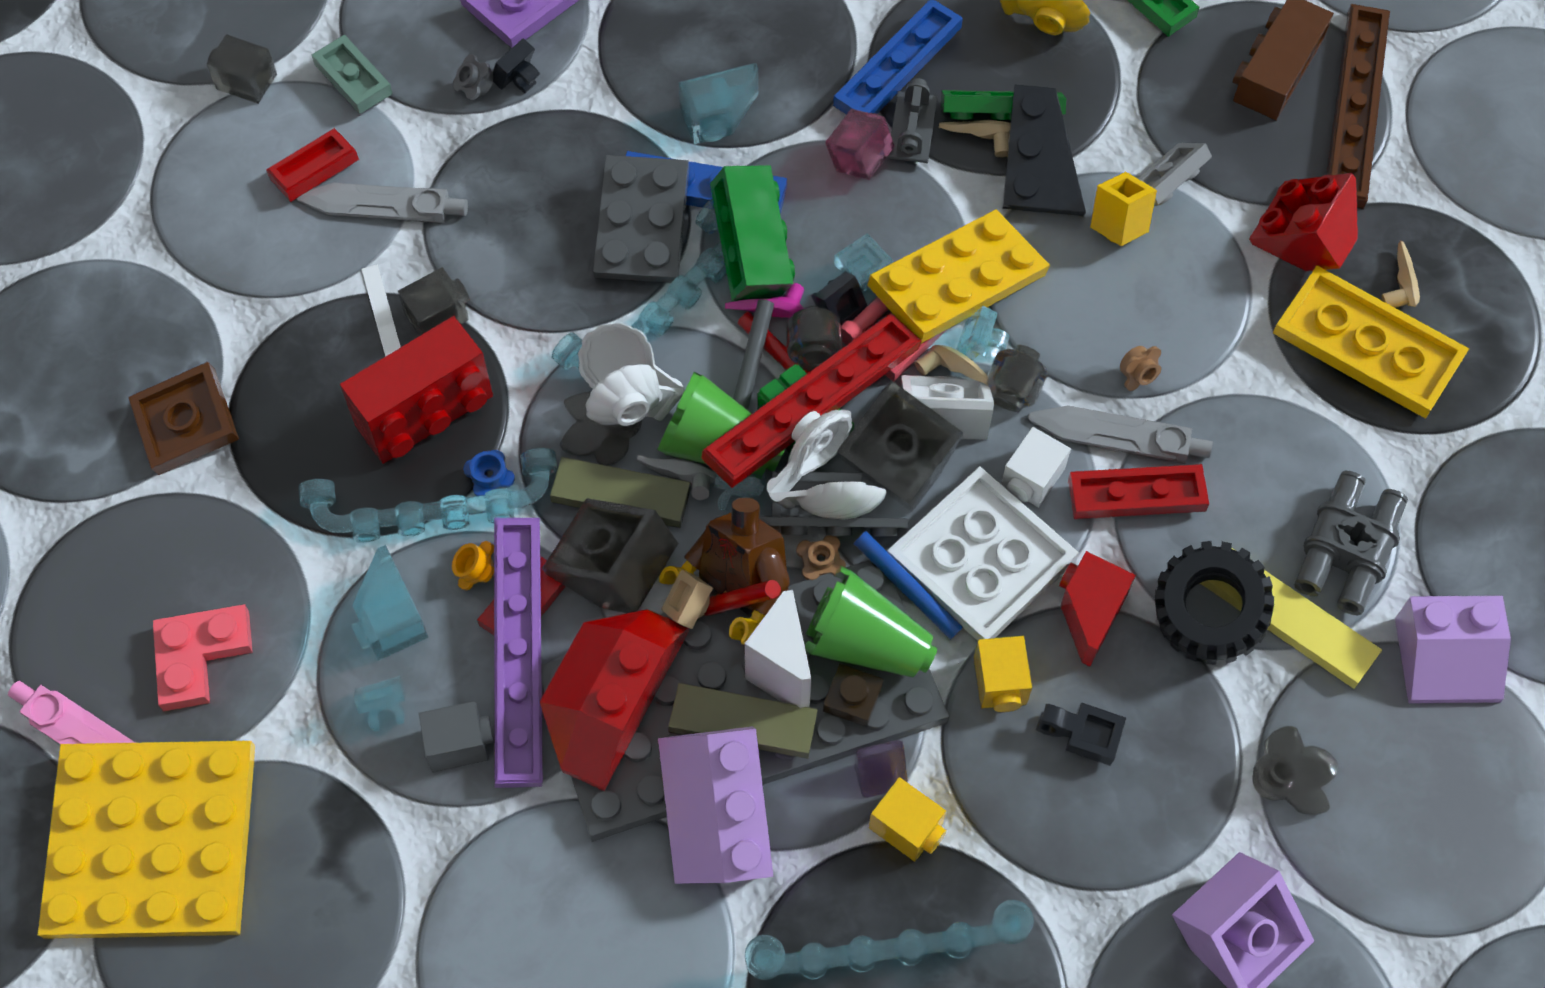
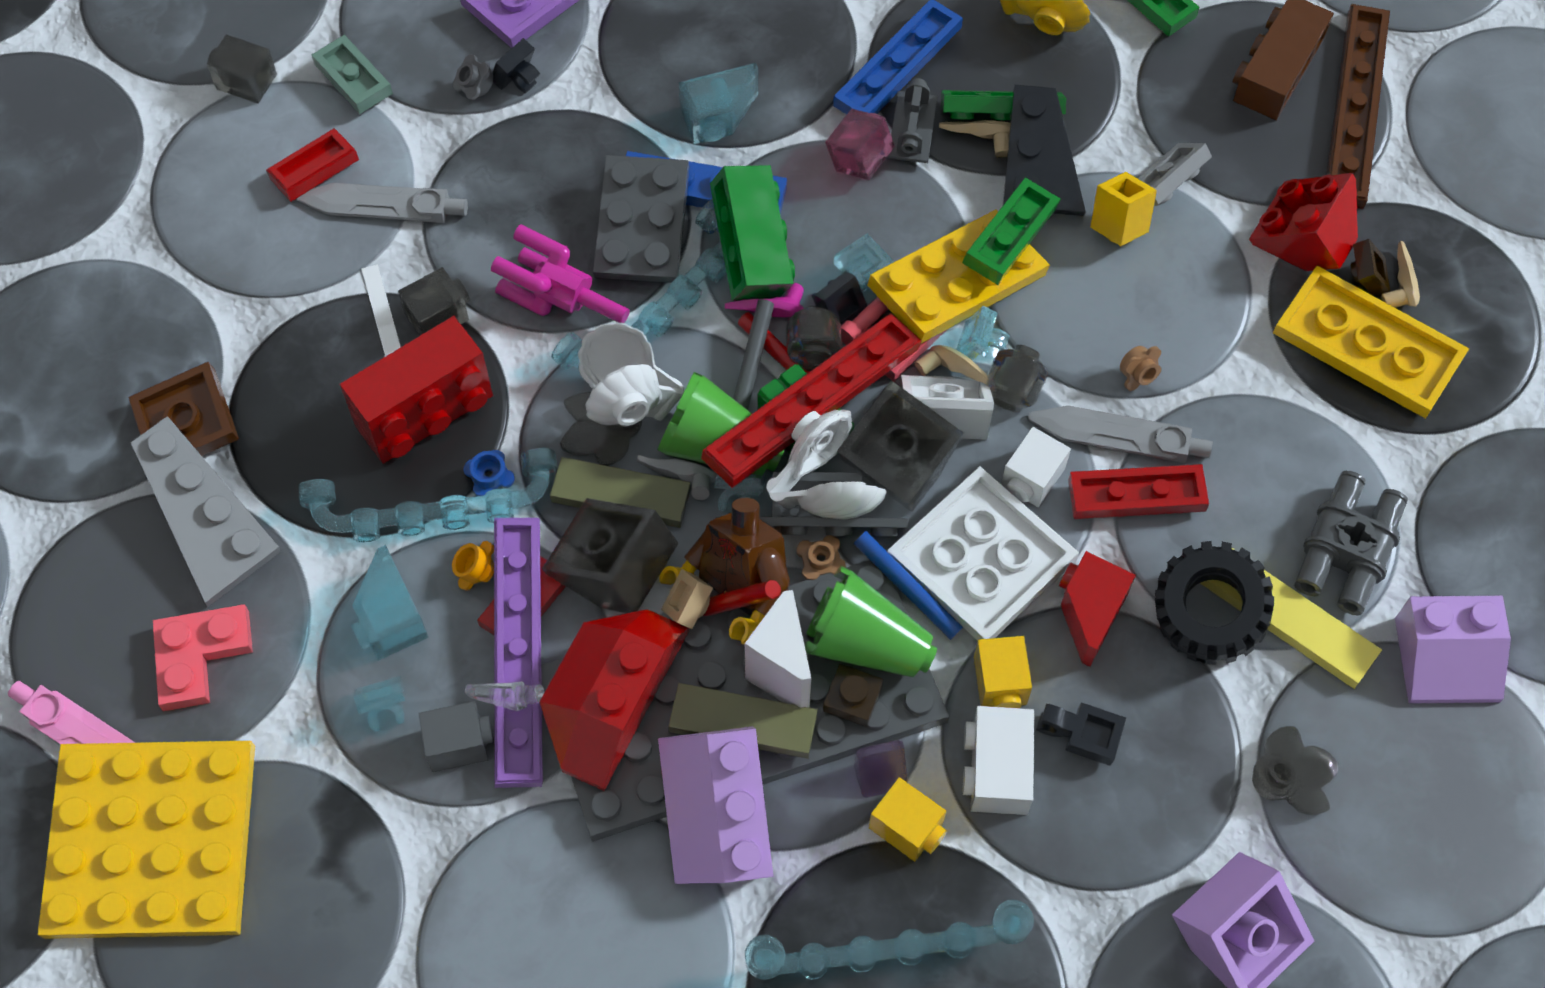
(206, 518): none -> light grey wing
(506, 694): none -> clear bar
(552, 279): none -> dark pink plant
(1000, 760): none -> white brick
(1011, 231): none -> green plate
(1370, 268): none -> dark brown plate

